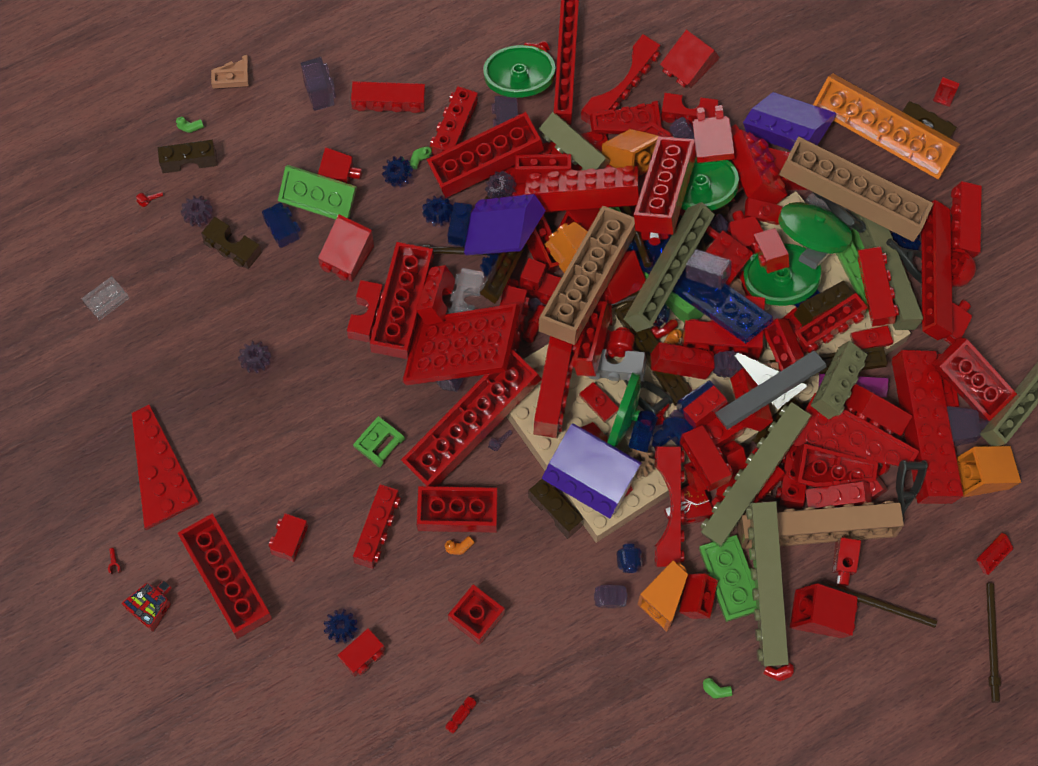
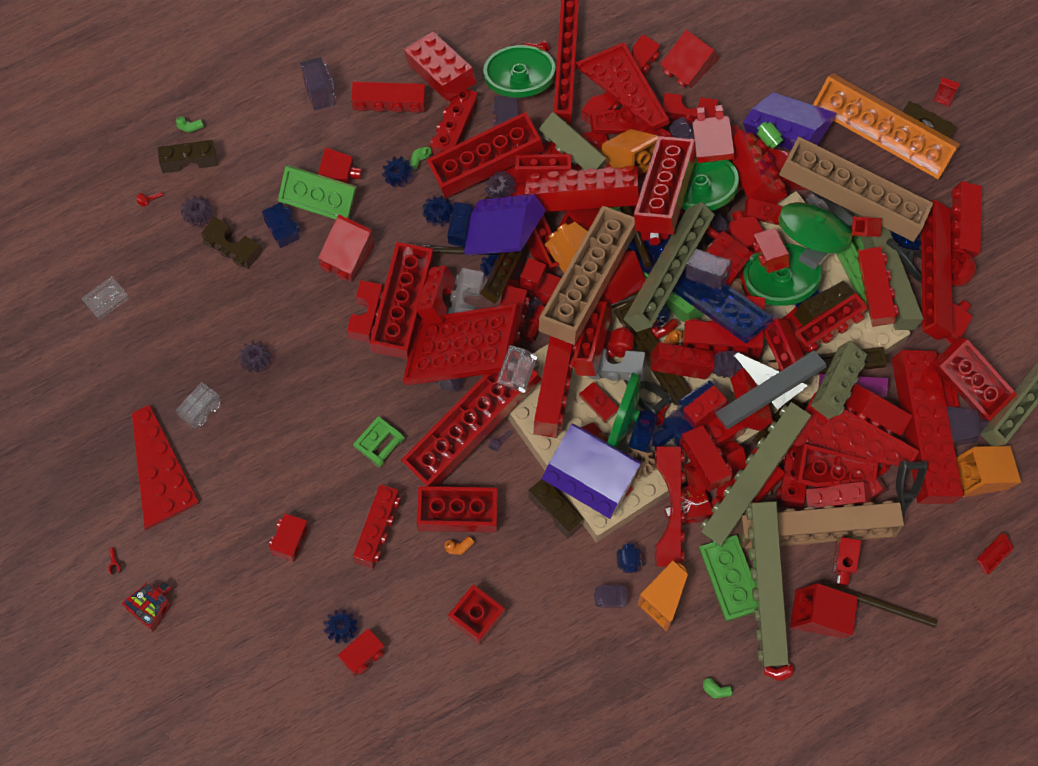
(198, 405): none -> clear brick
(224, 576): red brick -> none
(231, 74): nougat wing -> none
(440, 66): none -> red brick
(460, 715): red axle -> none
(517, 369): none -> clear brick
(622, 79): none -> red wing
(698, 596): red brick -> none
(769, 134): none -> bright green brick
(866, 226): none -> red brick
(872, 337): red plate -> none
(994, 679): dark brown bar -> none

